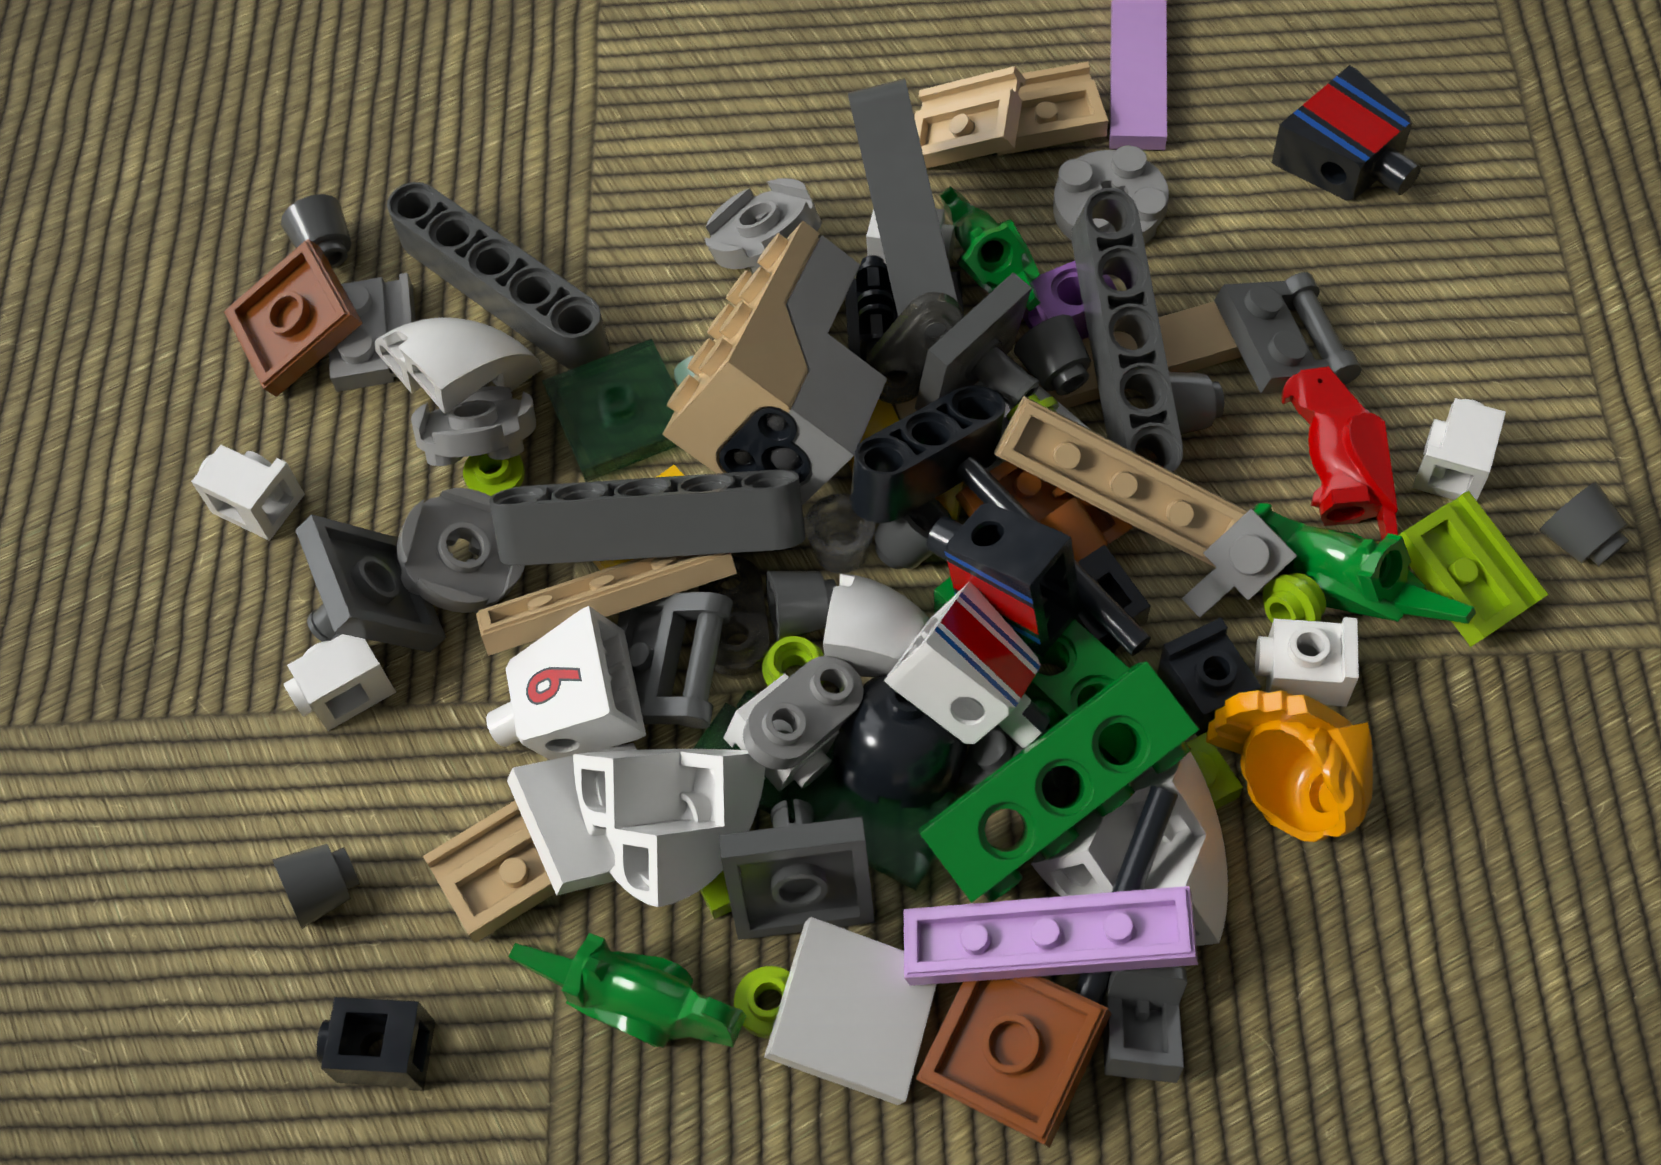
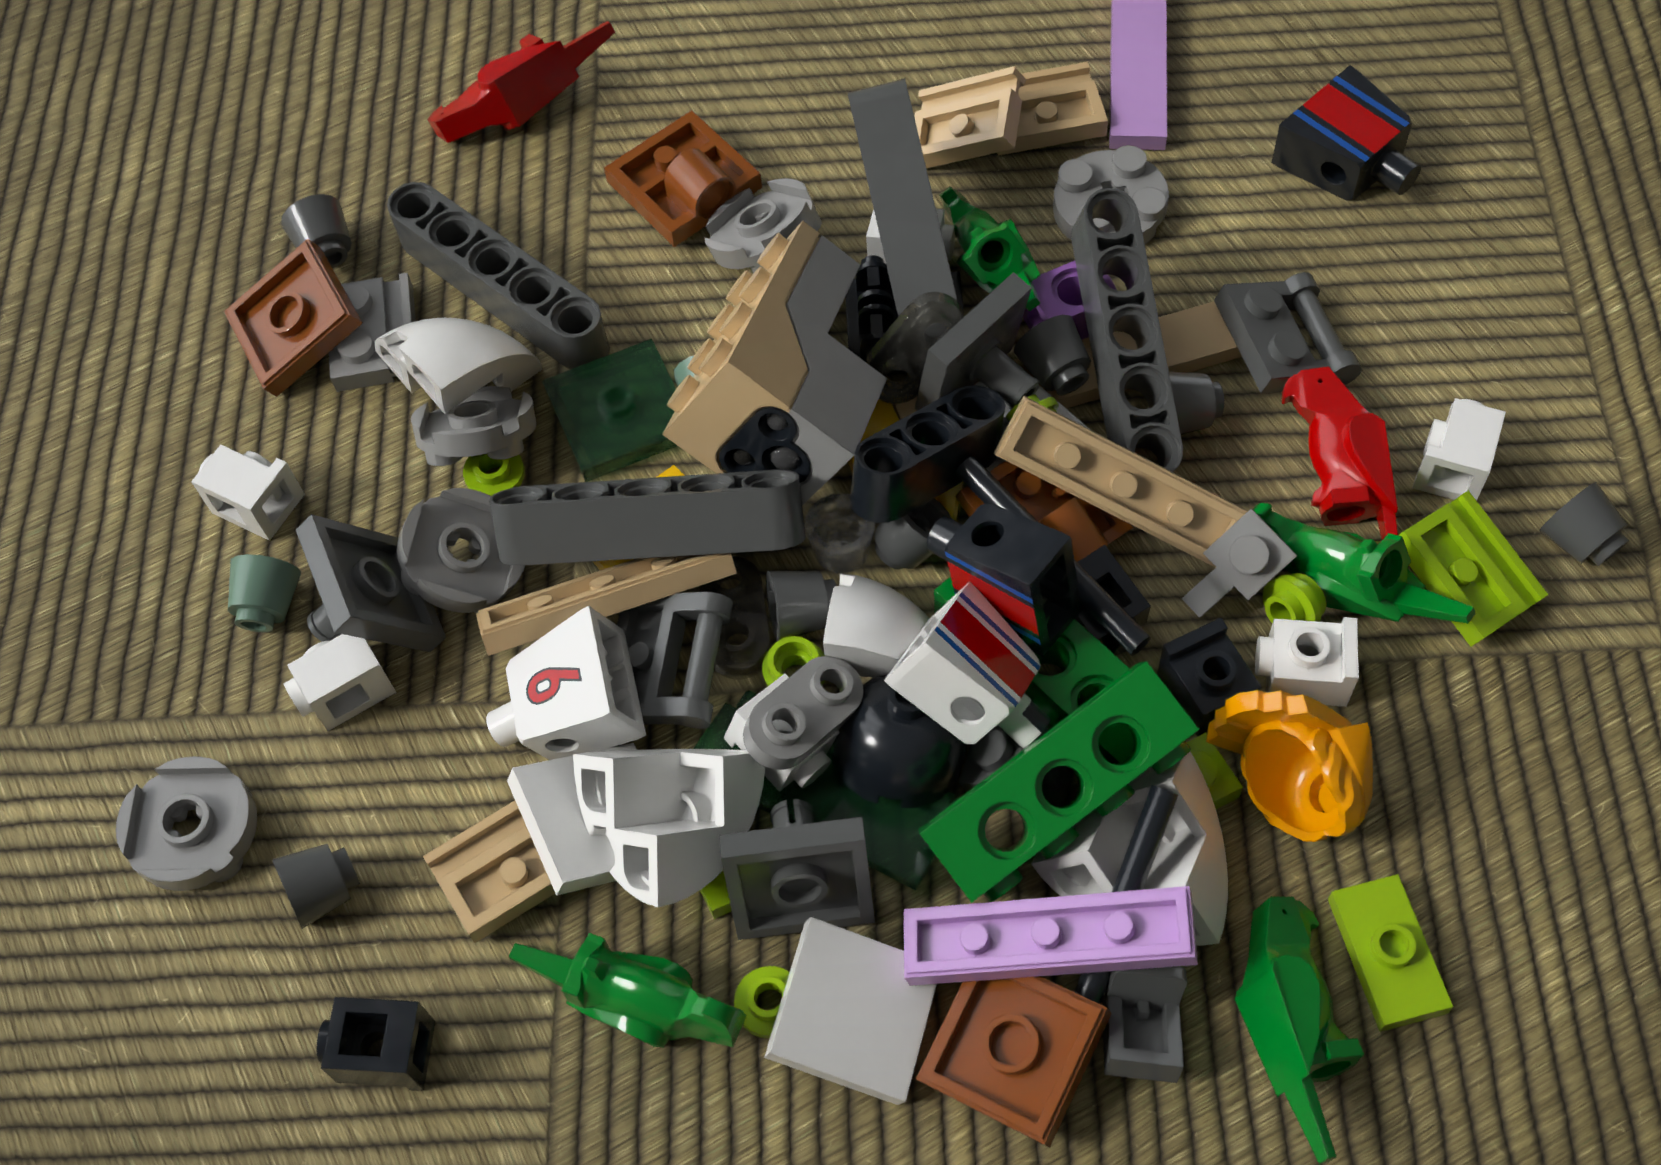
(207, 853): none -> light grey plate
(260, 591): none -> sand green hat
(517, 85): none -> red animal
(681, 177): none -> dark orange plate
(1292, 1014): none -> green animal
(1389, 953): none -> lime plate

